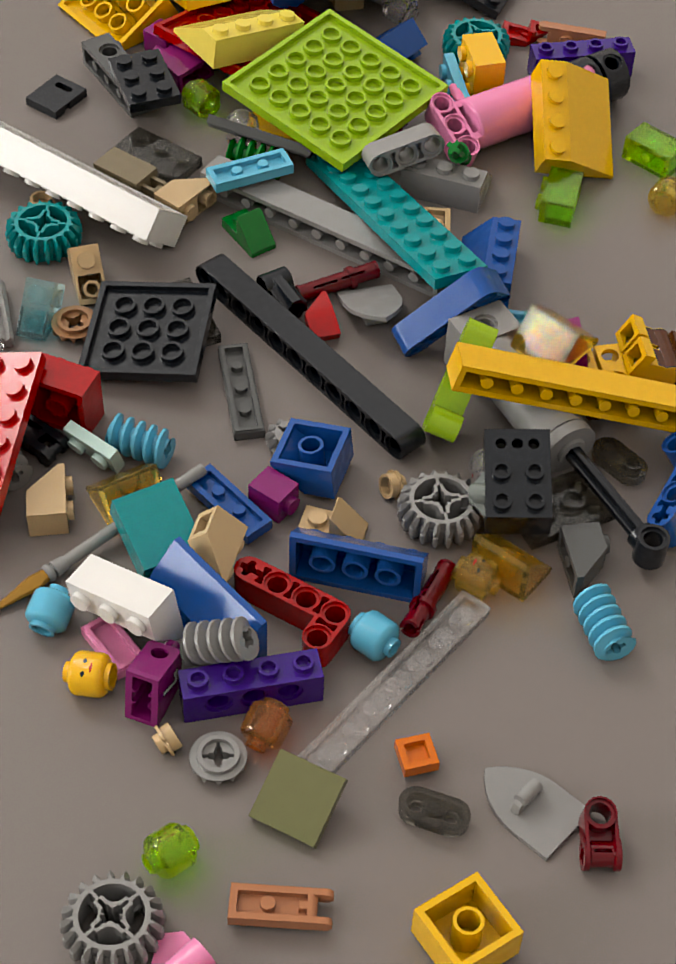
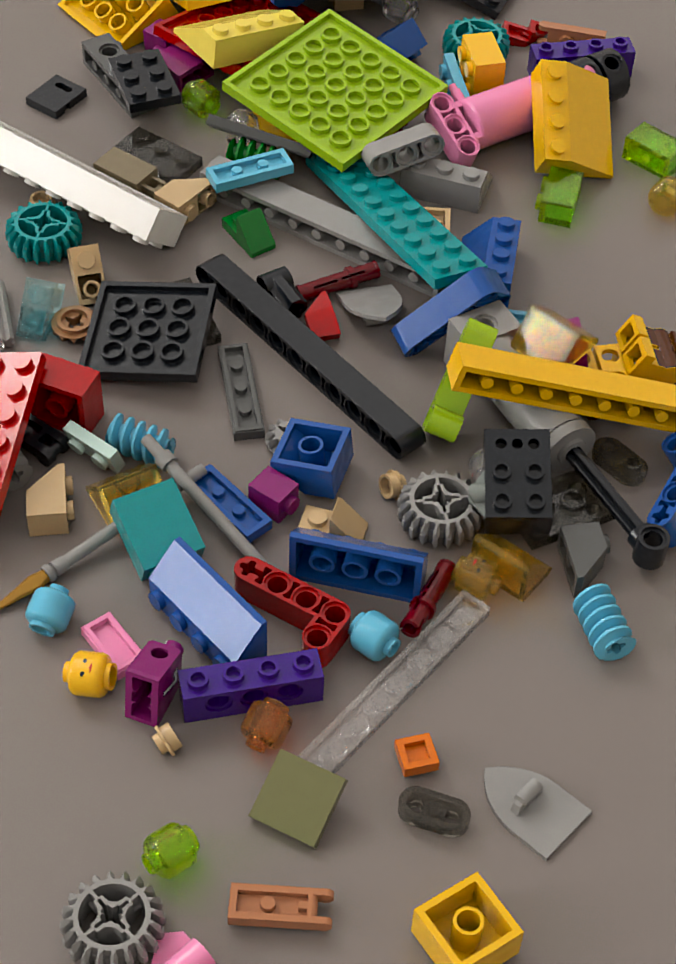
(126, 599): white slope -> none
(168, 463): none -> light grey bar
(204, 750): light grey gear -> none
(218, 539): tan slope -> none
(218, 642): light grey piece -> none
(459, 153): green axle -> none
(600, 843): dark red piece -> none

